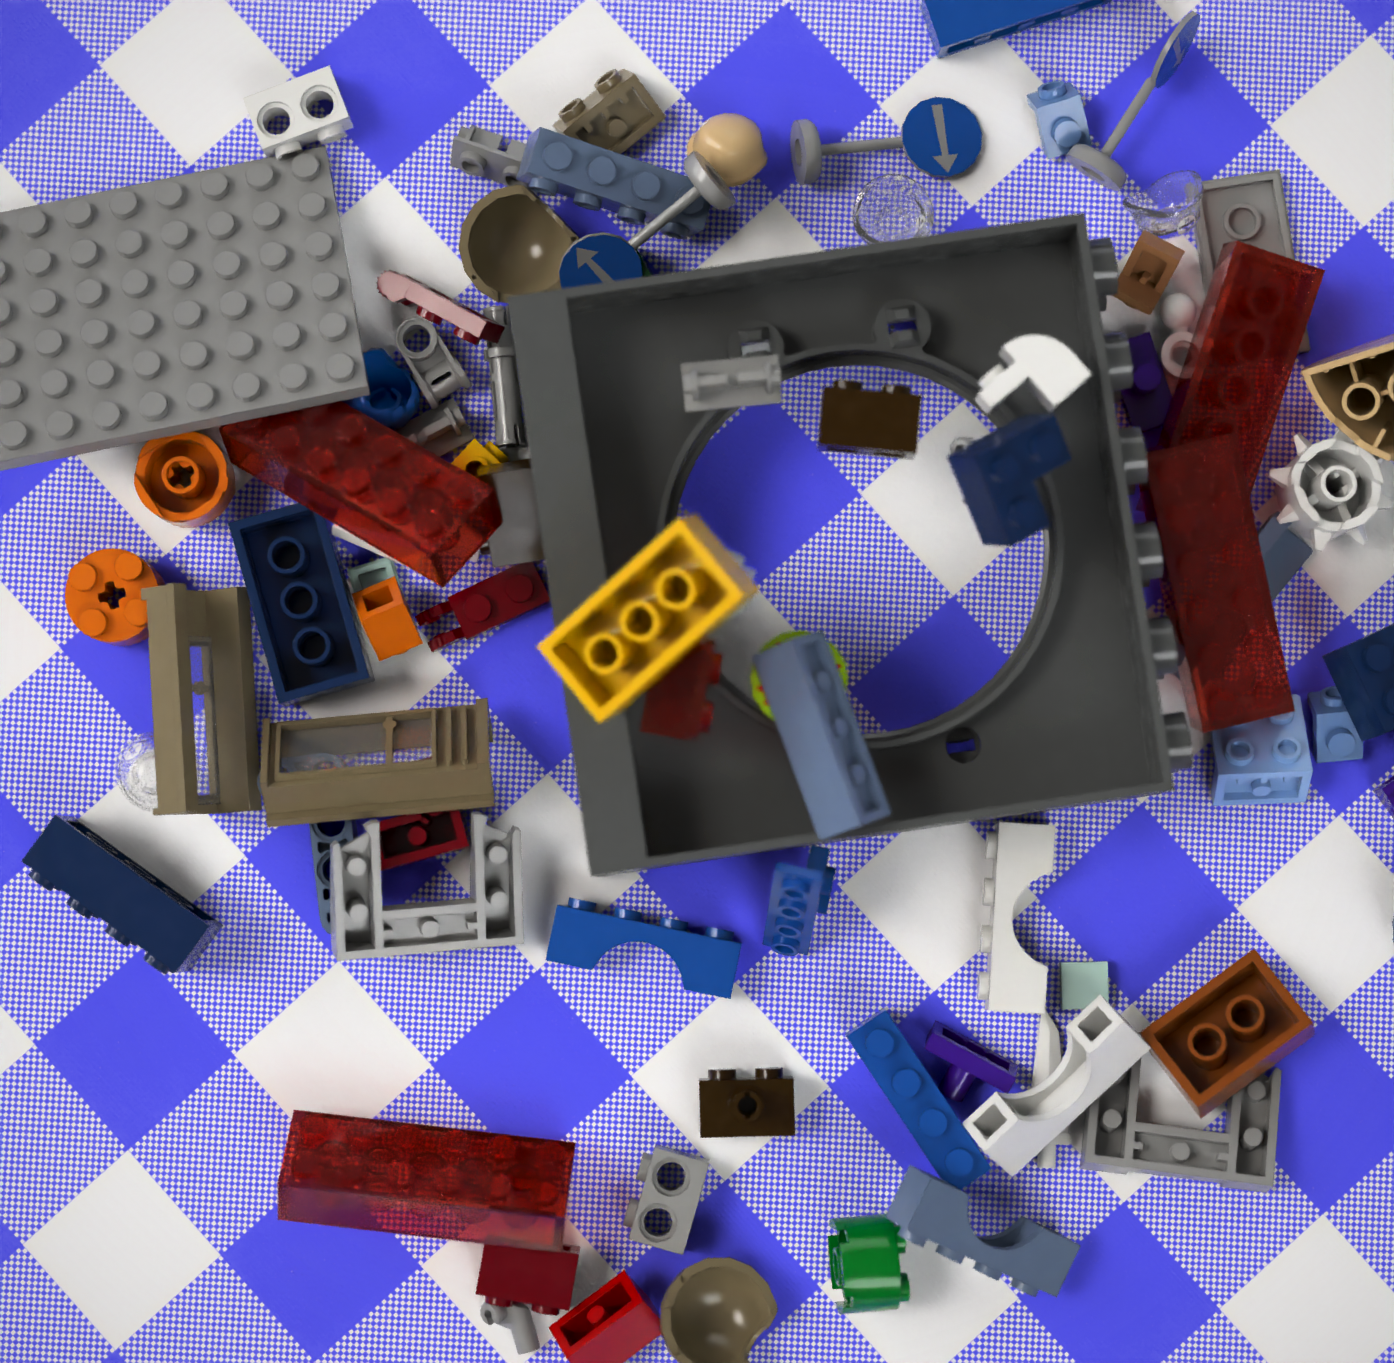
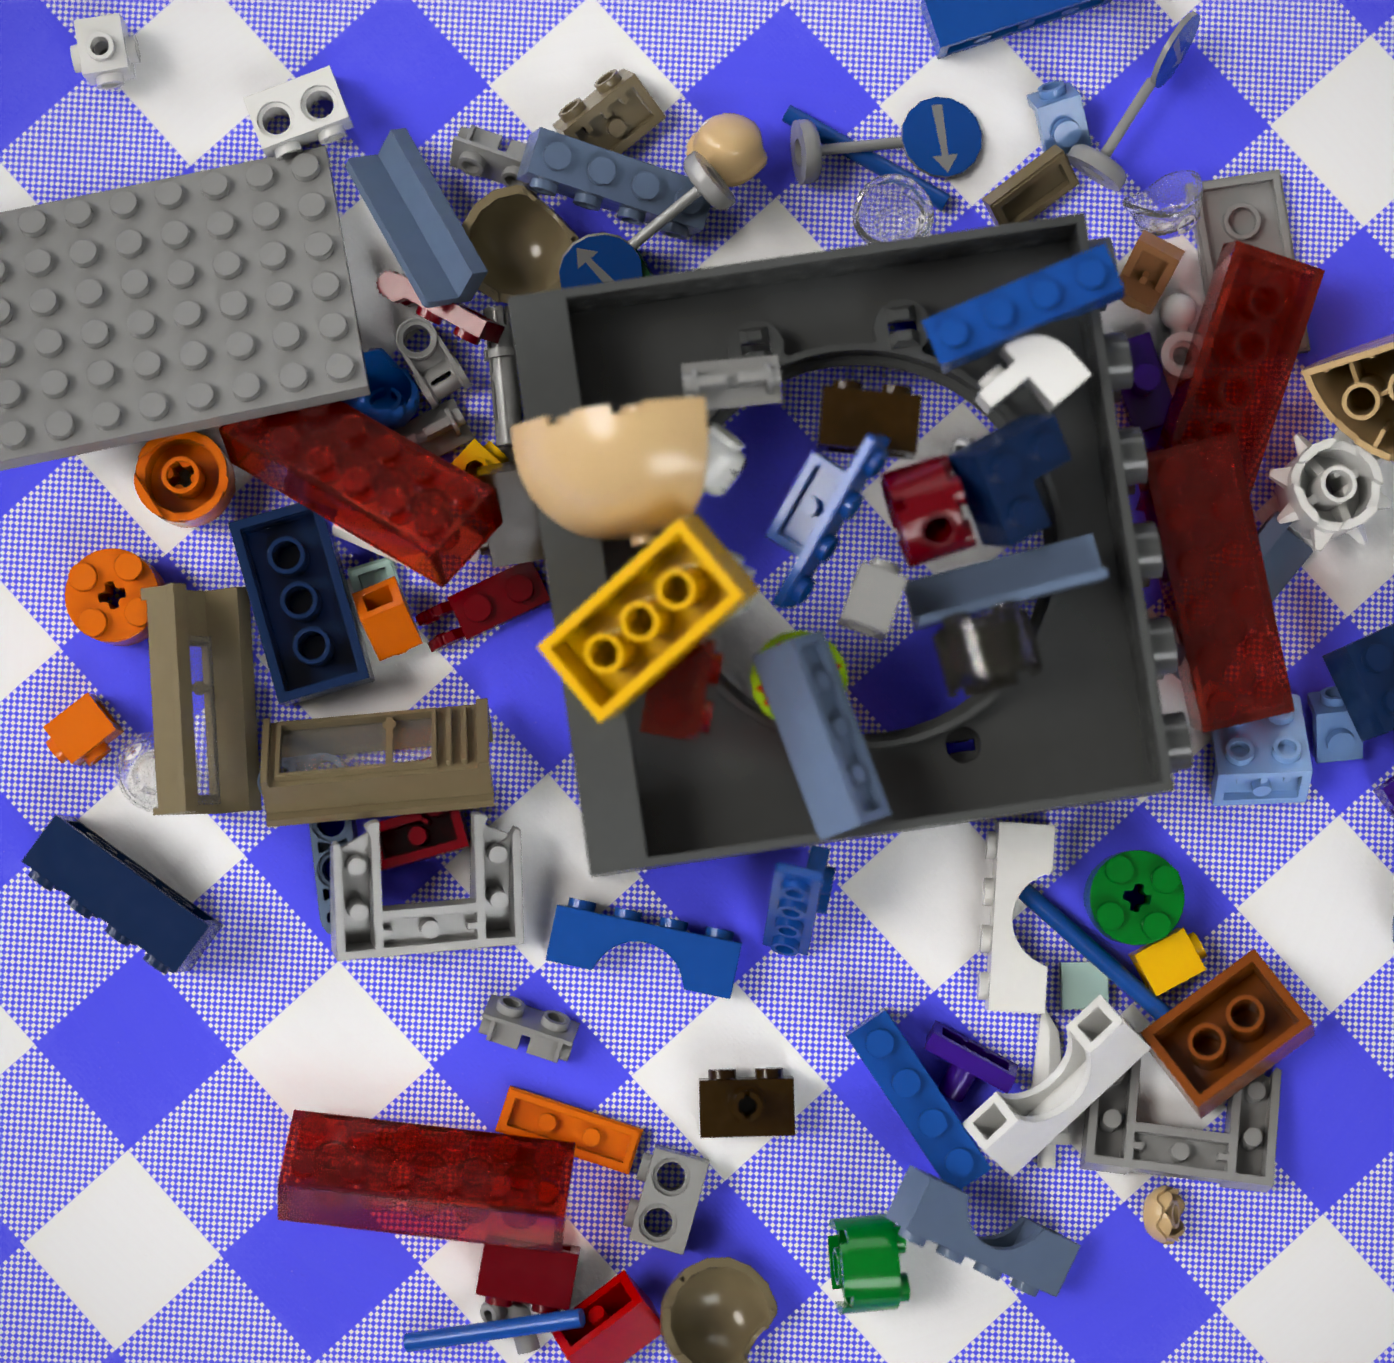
(82, 732): none -> orange brick
(104, 51): none -> white brick
(418, 222): none -> sand blue panel
(494, 1330): none -> blue bar
(549, 1031): none -> light grey hinge
(596, 1136): none -> orange tile
(617, 470): none -> tan brick
(724, 460): none -> white head
(817, 509): none -> blue bracket
(869, 159): none -> blue bar
(873, 598): none -> light grey brick
(927, 510): none -> dark red brick
(987, 649): none -> clear smoke brick
(1006, 578): none -> sand blue panel
(1023, 305): none -> blue arch
(1032, 188): none -> dark tan tile
(1093, 952): none -> blue bar
(1155, 880): none -> green brick
(1163, 1213): none -> tan plate
(1169, 960): none -> yellow brick

